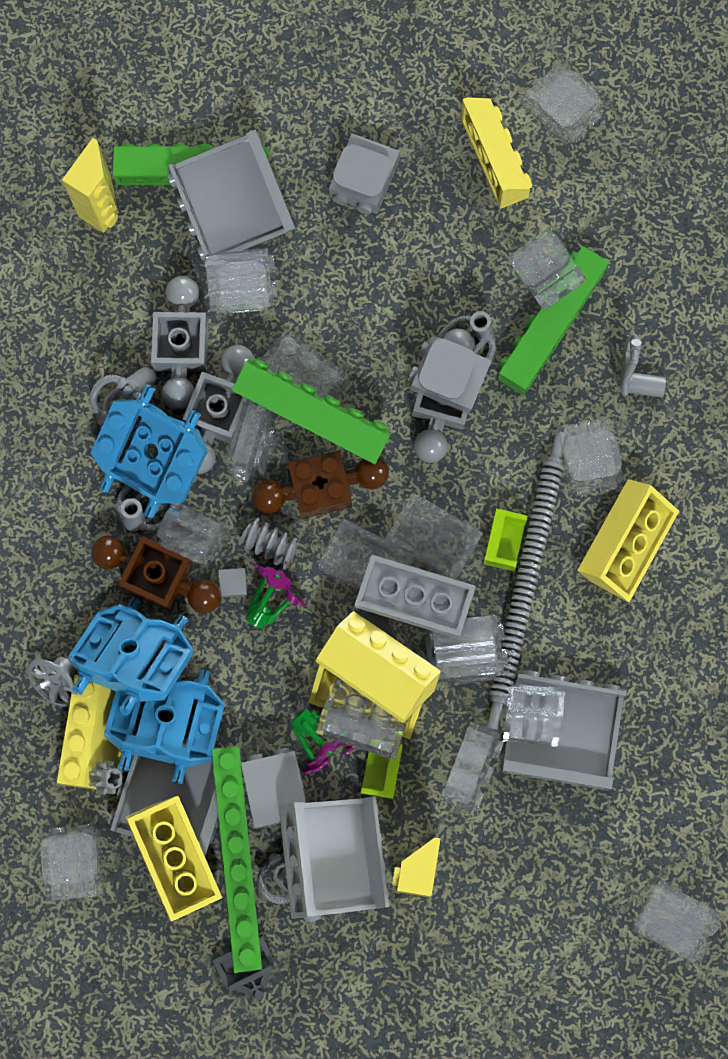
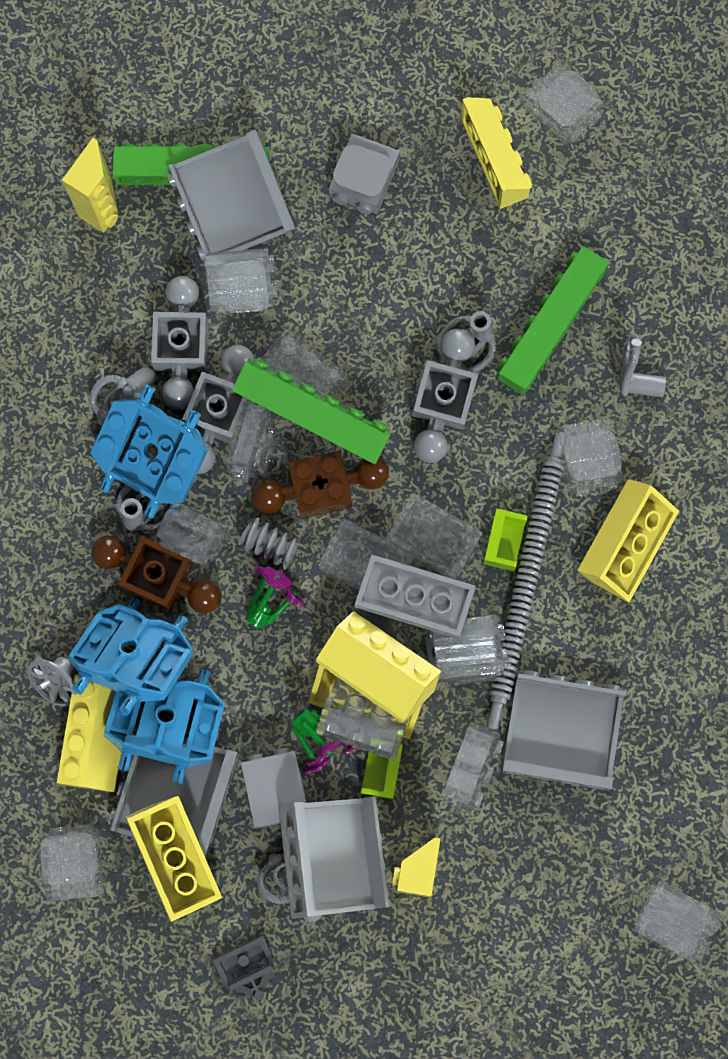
(105, 777): light grey gear -> none
(233, 582): light grey tile -> none
(236, 859): bright green plate -> none
(449, 373): light grey brick -> none
(533, 715): clear brick -> none
(546, 268): clear brick -> none

